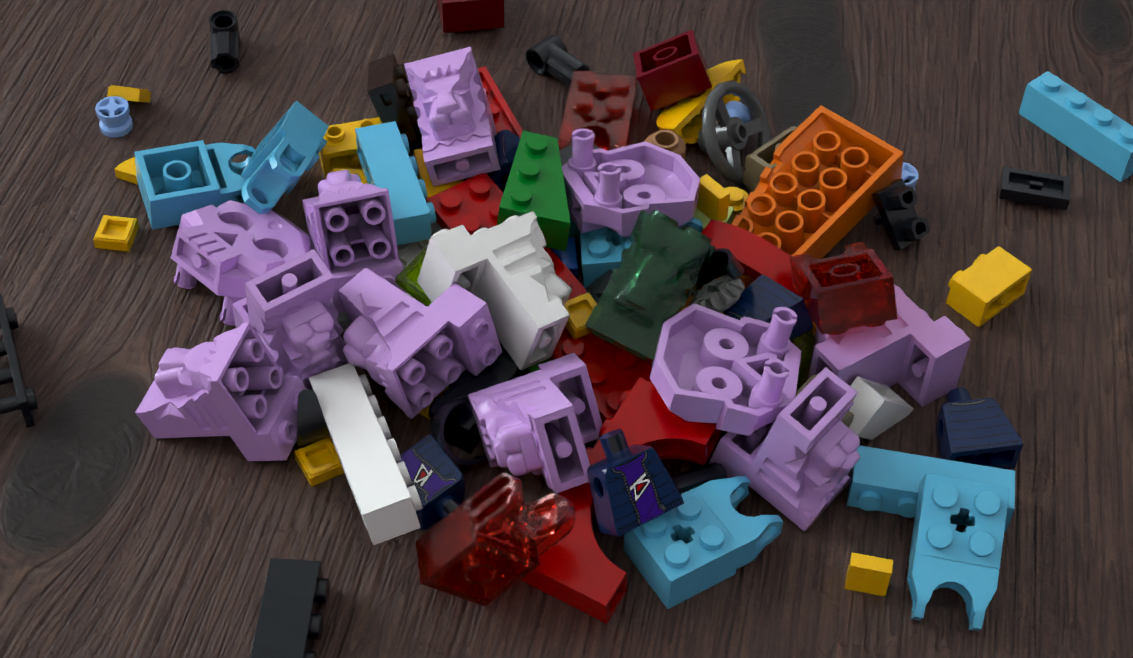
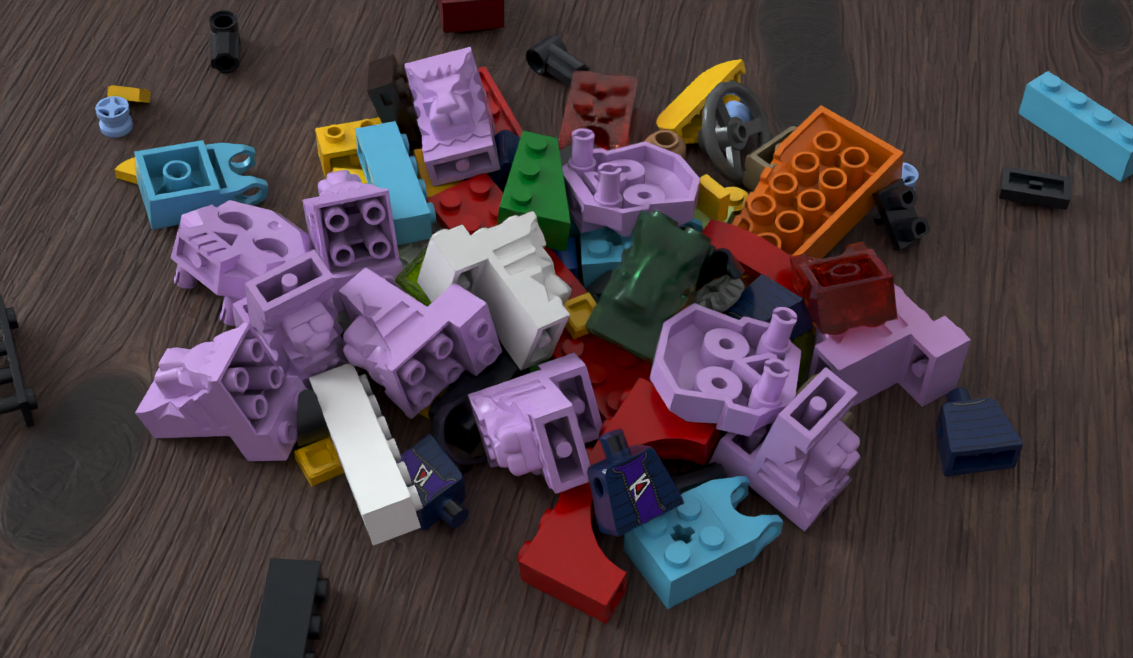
(116, 233): yellow tile -> none
(283, 158): medium azure brick -> none
(492, 540): clear red brick -> none
(672, 71): dark red brick -> none
(868, 574): yellow tile -> none
(876, 408): white slope -> none
(891, 480): medium azure brick -> none
(953, 558): medium azure brick -> none
(988, 286): yellow brick -> none

